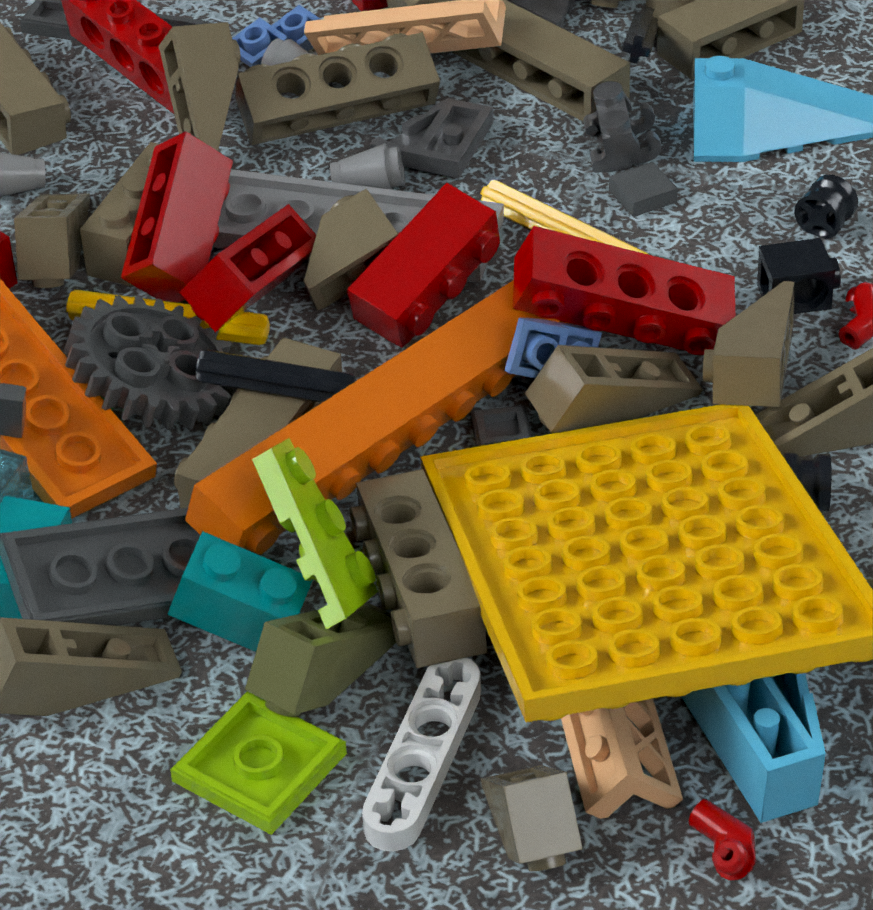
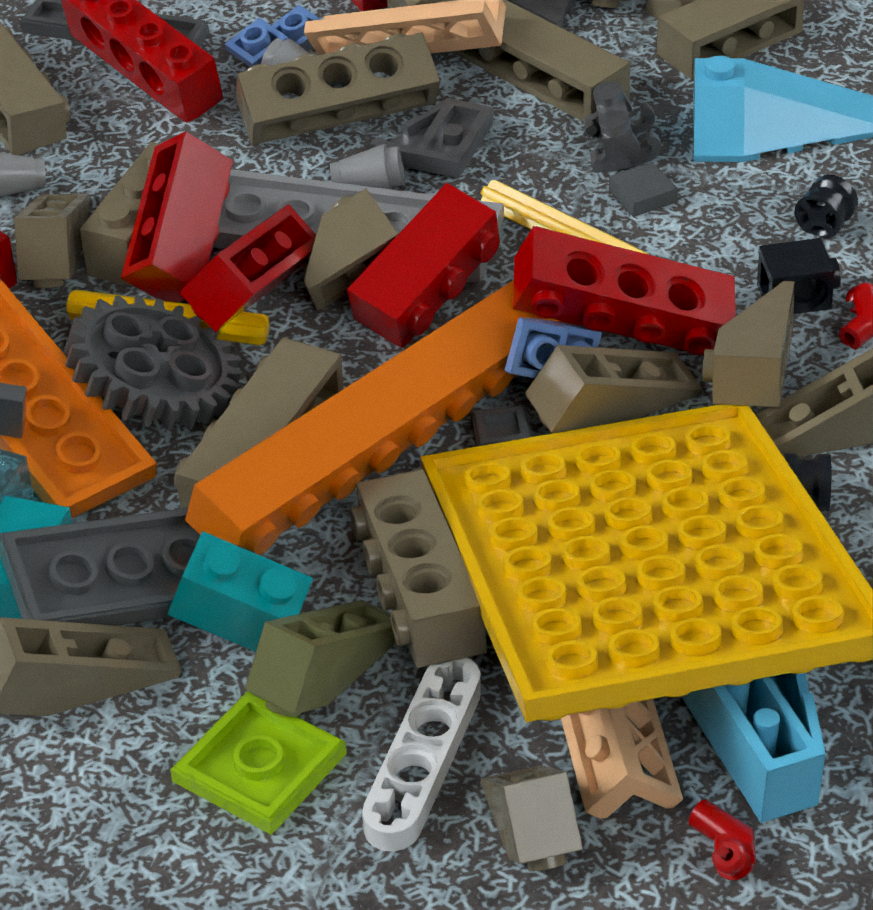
(201, 77): dark tan slope -> none
(270, 376): black axle -> none
(324, 548): lime wing -> none
(641, 35): black axle -> none

